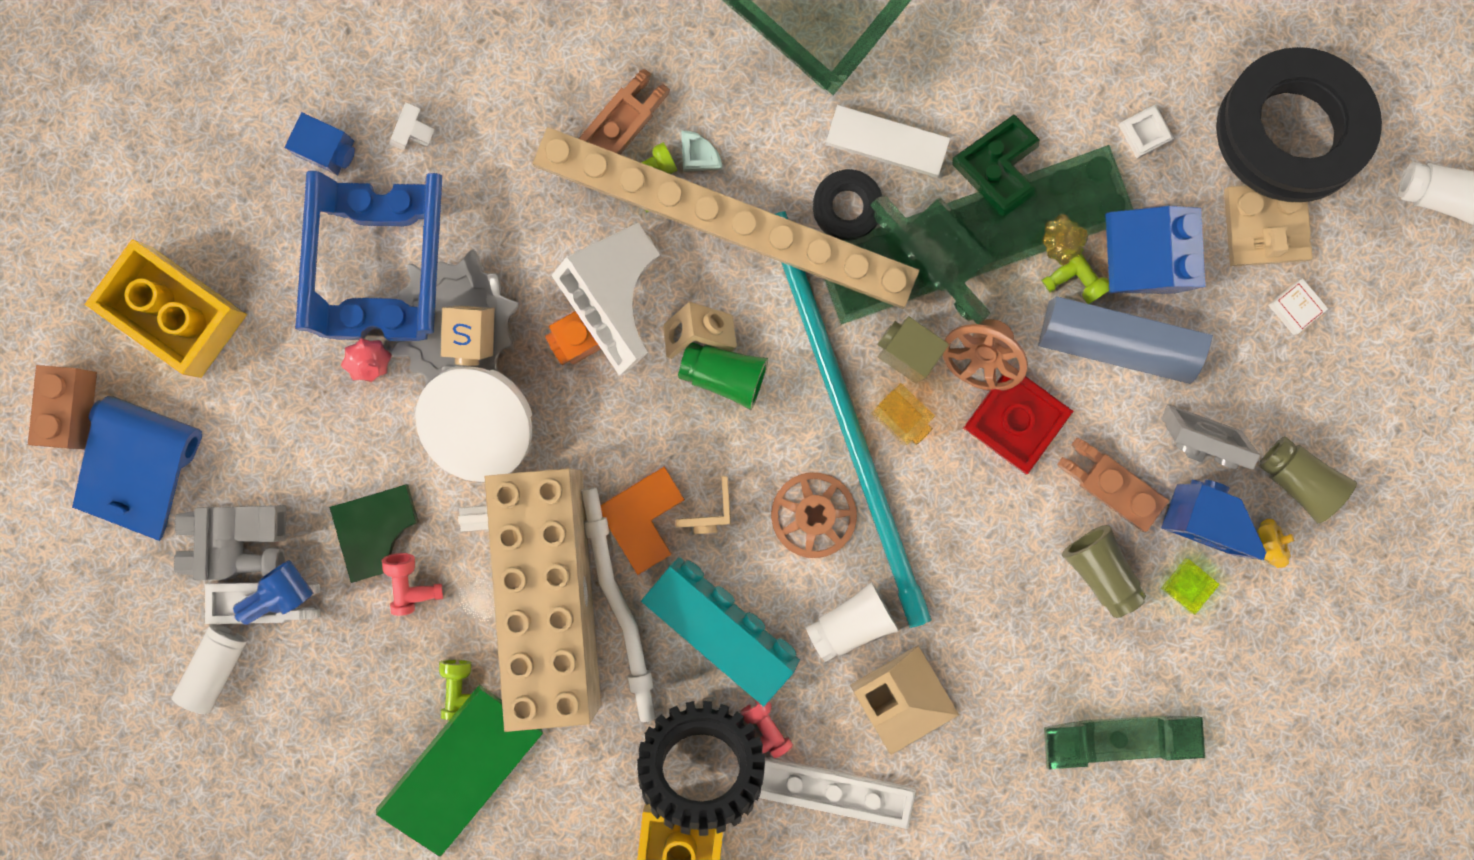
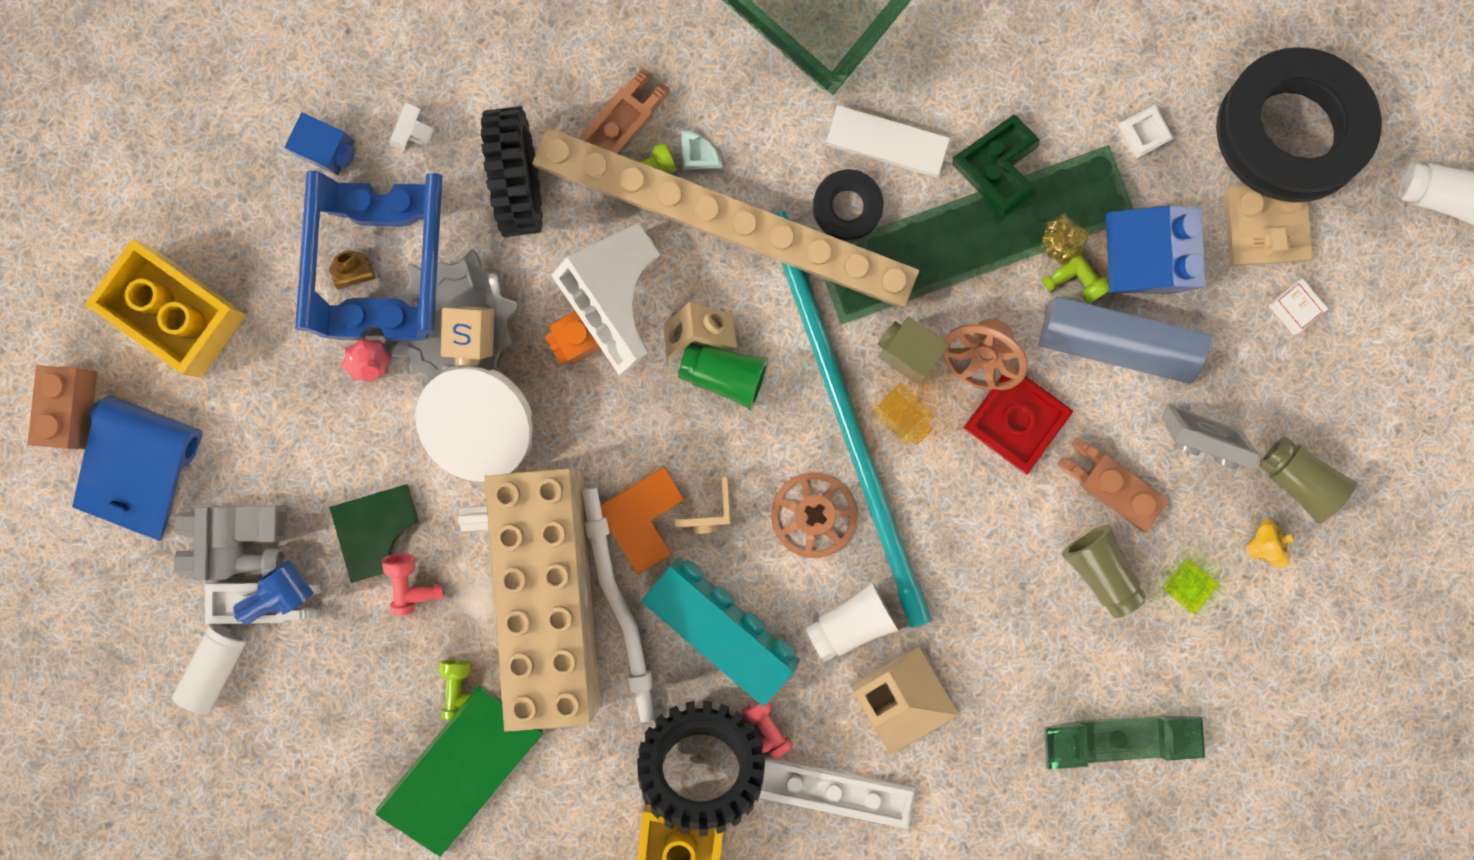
(350, 269): none -> pearl gold plate
(510, 171): none -> black tyre
(943, 247): clear green bracket -> none
(1213, 518): blue slope -> none

